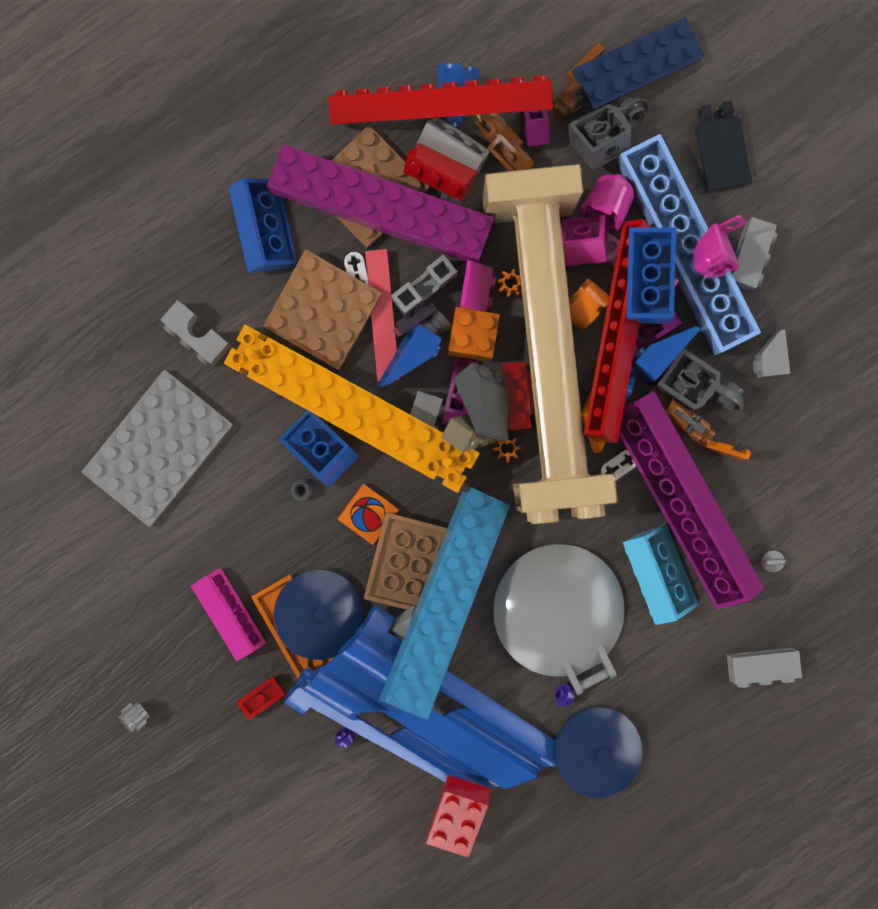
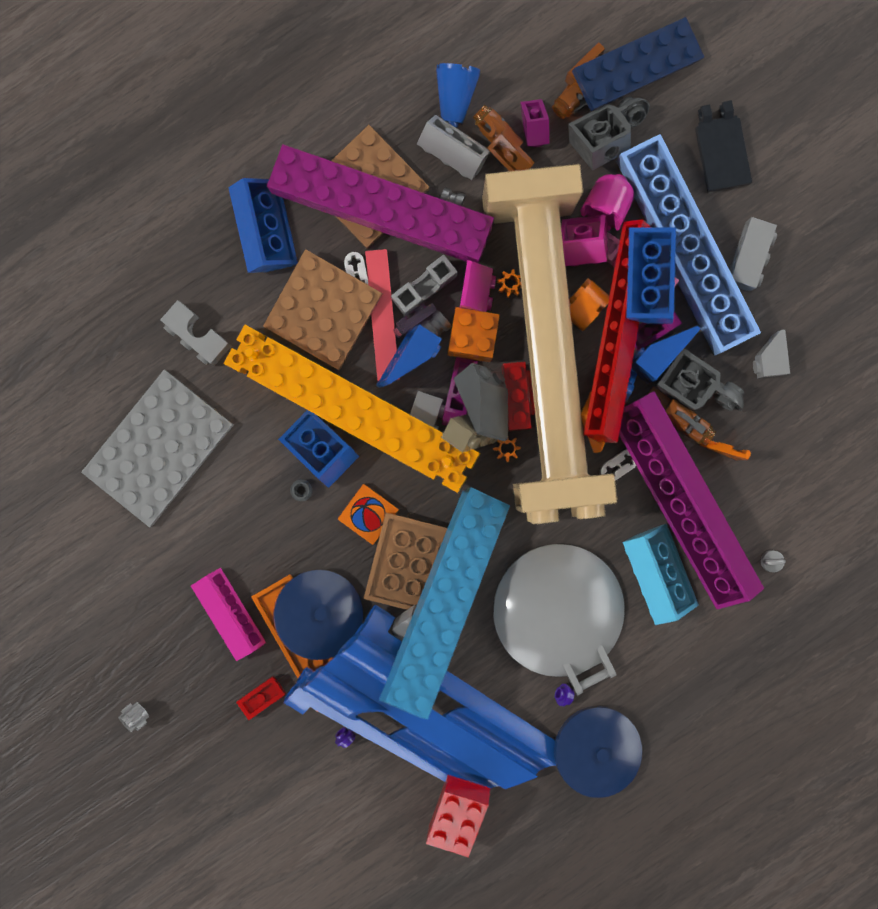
(439, 171): red brick -> none
(441, 101): red brick -> none
(714, 251): dark pink piece -> none
(764, 667): light grey brick -> none

